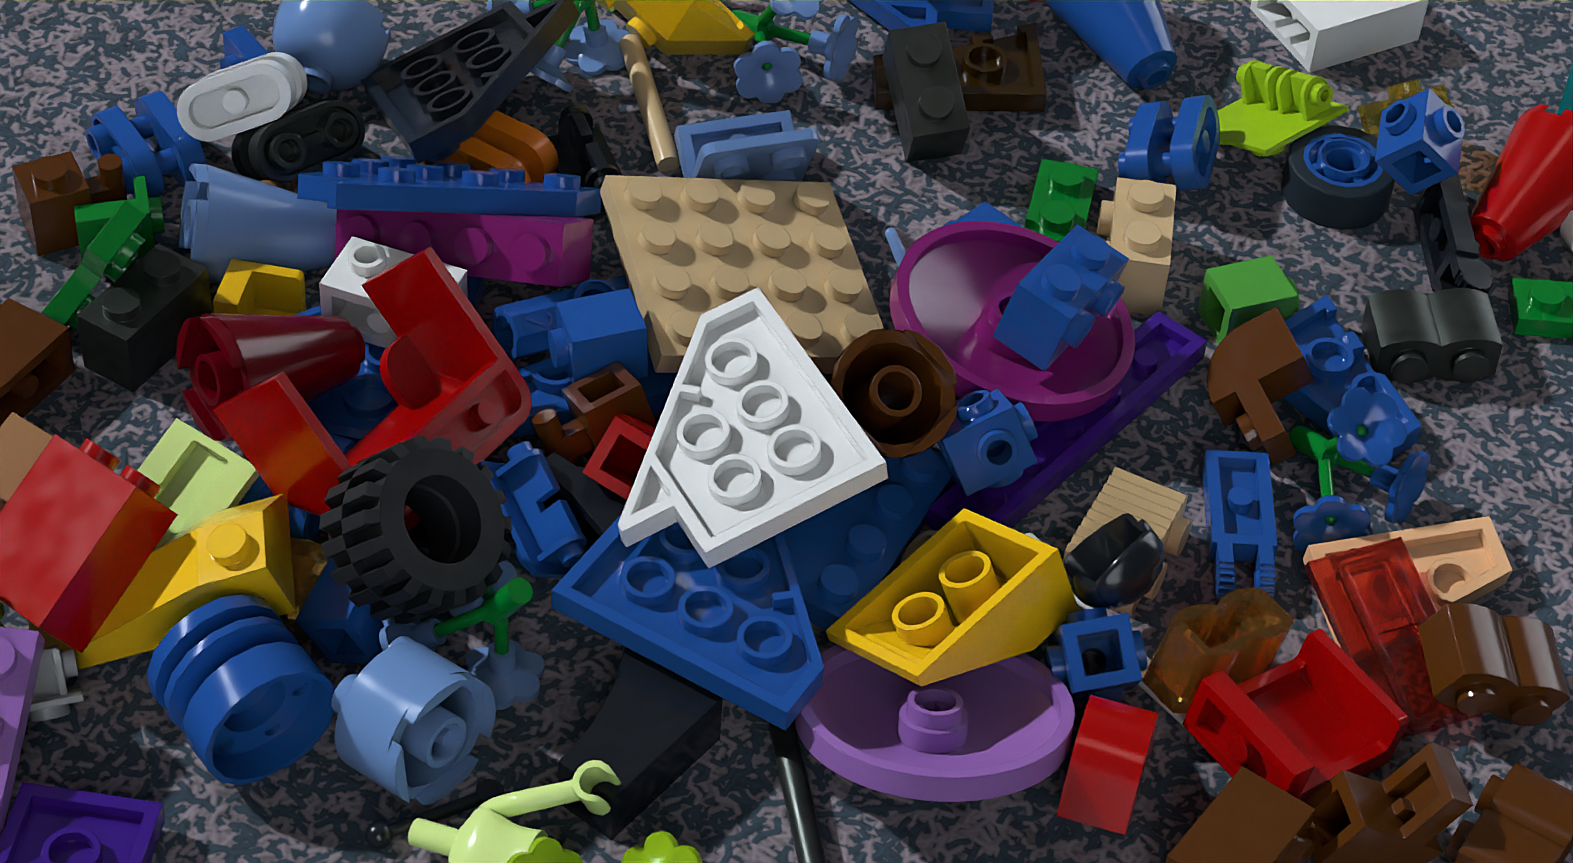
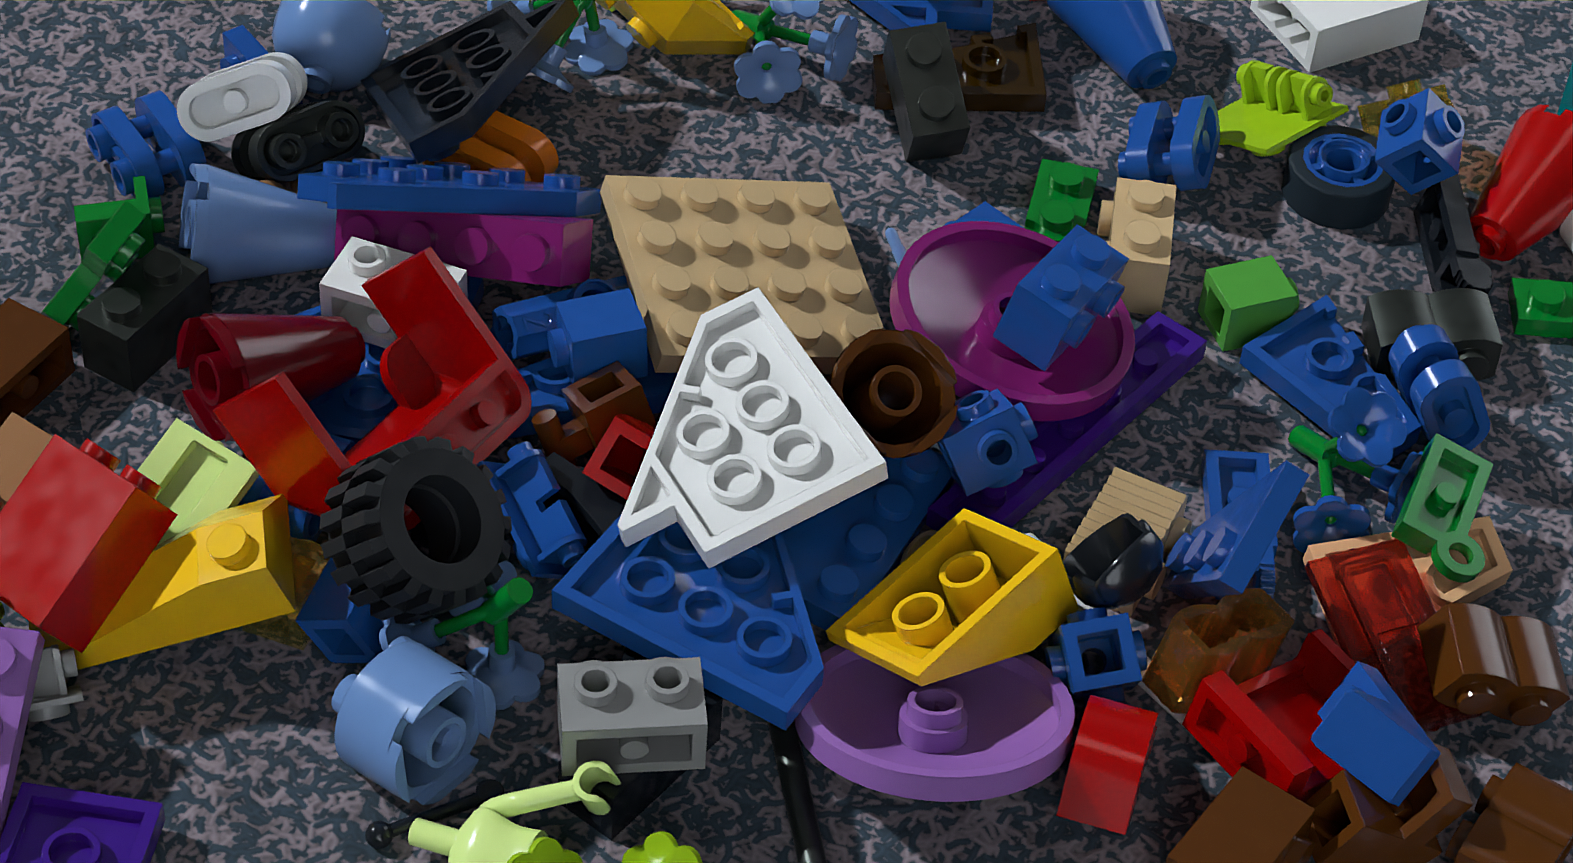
(51, 189): reddish brown brick -> none
(240, 689): blue wheel -> none
(260, 290): yellow panel -> none
(583, 149): black hinge -> none
(632, 714): none -> light grey brick
(649, 103): tan bar -> none
(746, 148): medium blue bracket -> none
(1232, 542): none -> blue wing
(1252, 371): reddish brown brick -> none
(1374, 735): none -> blue slope
(1439, 386): none -> blue brick
(1443, 506): none -> green hinge

